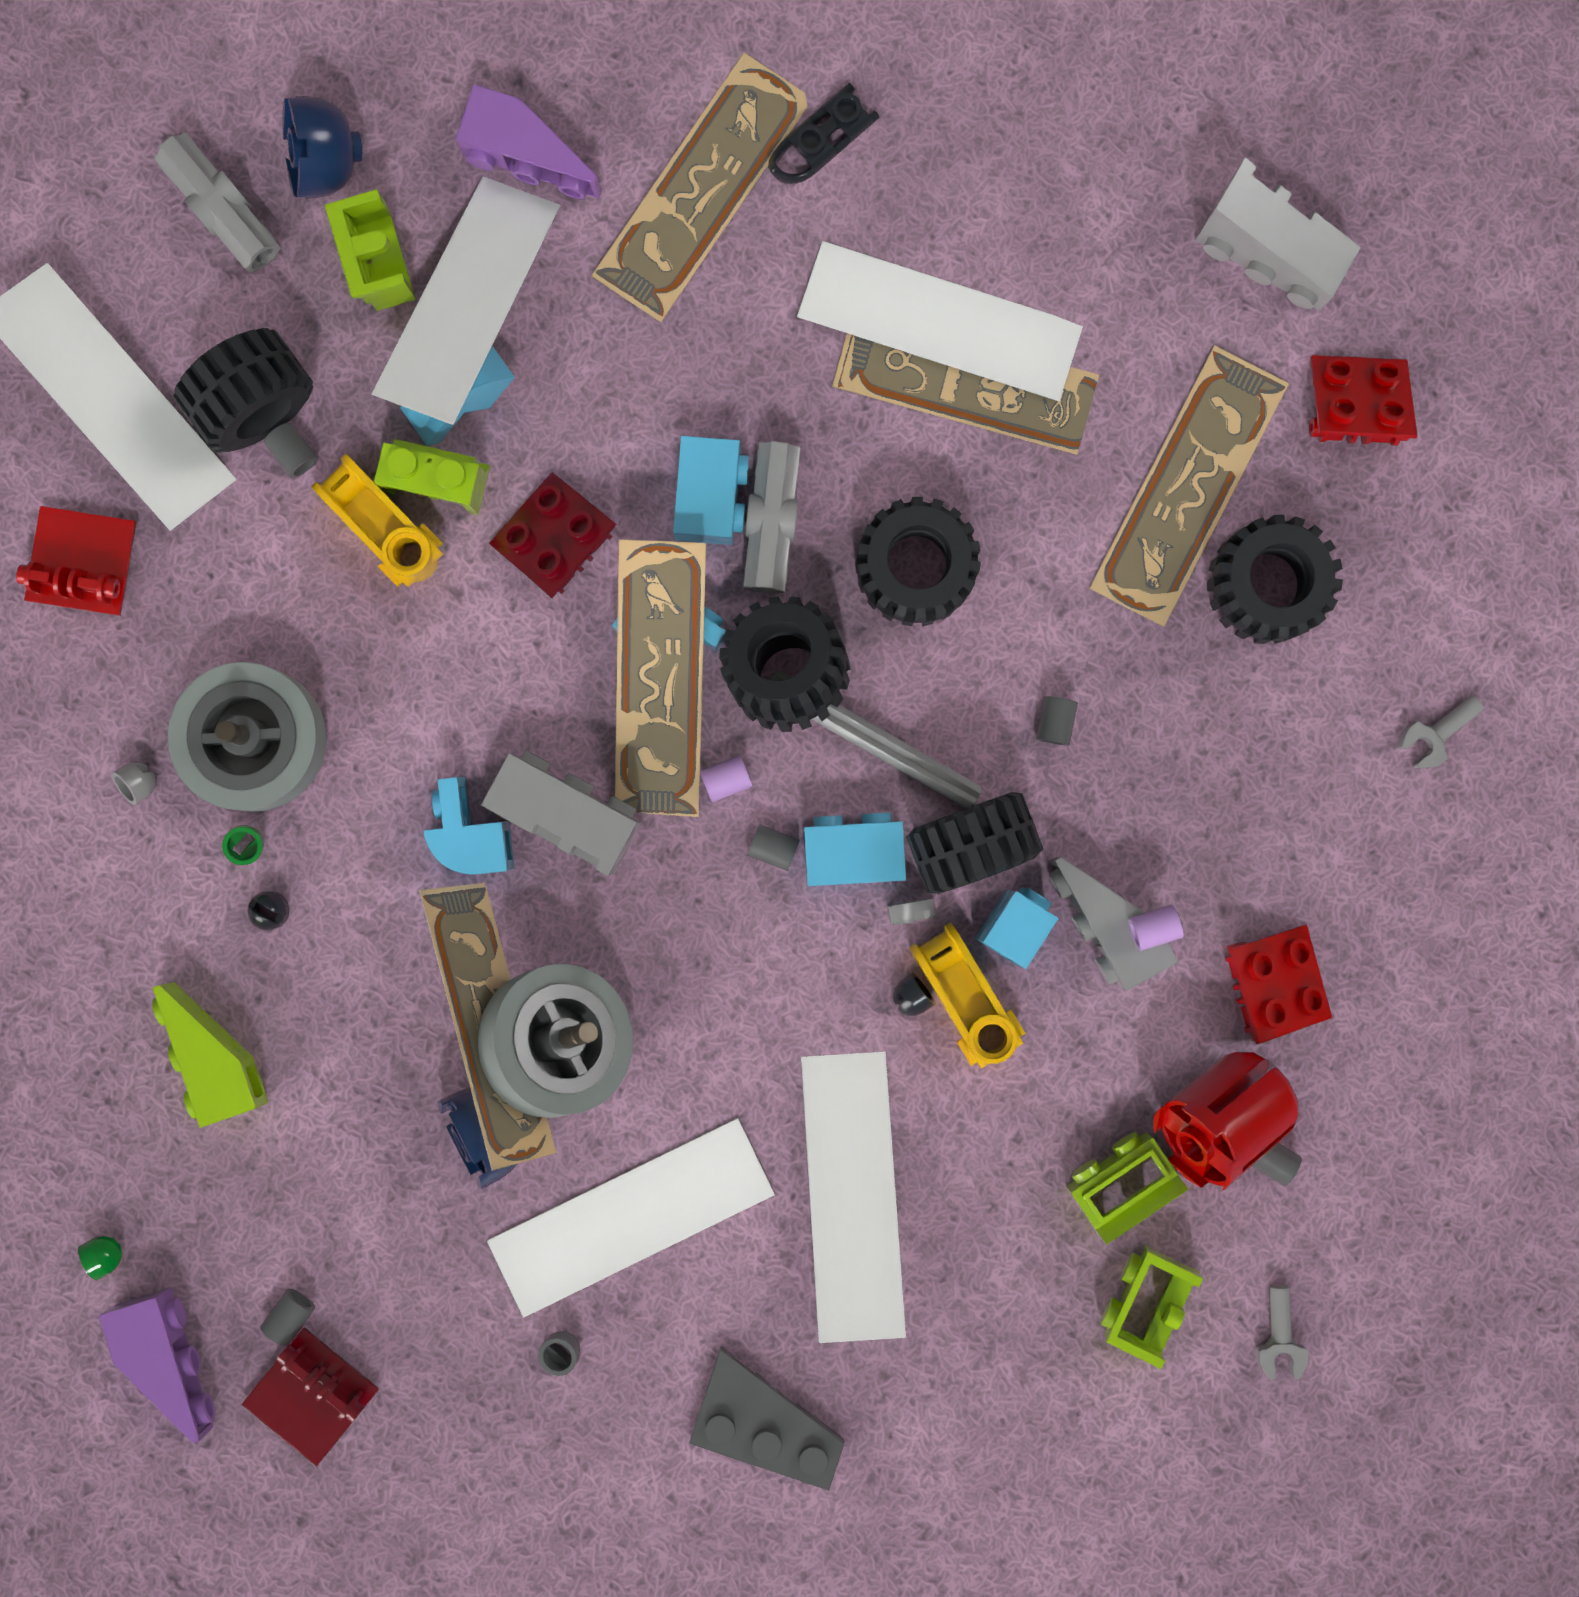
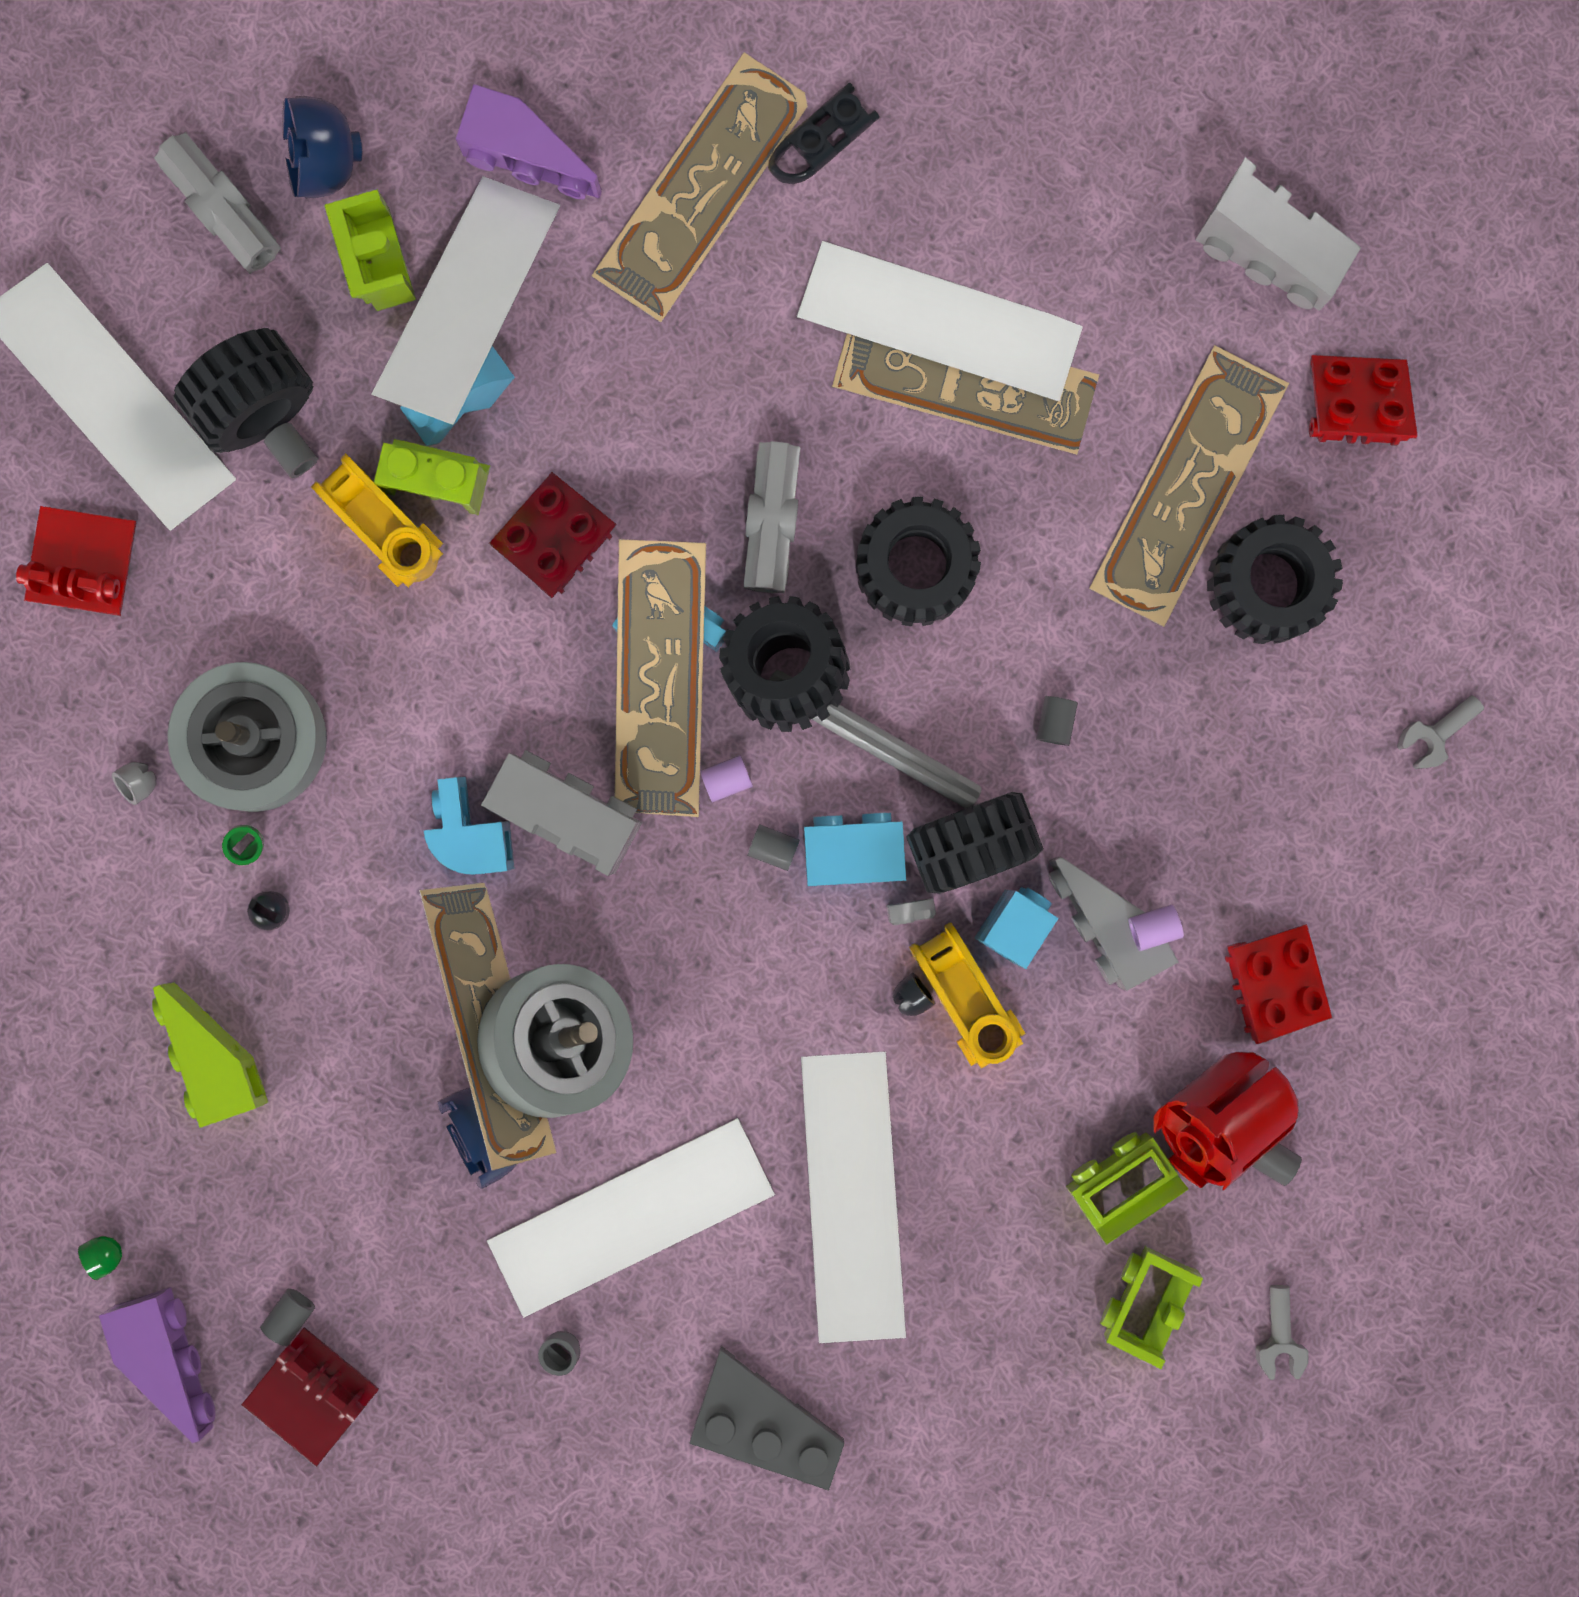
(708, 490): medium azure brick -> none

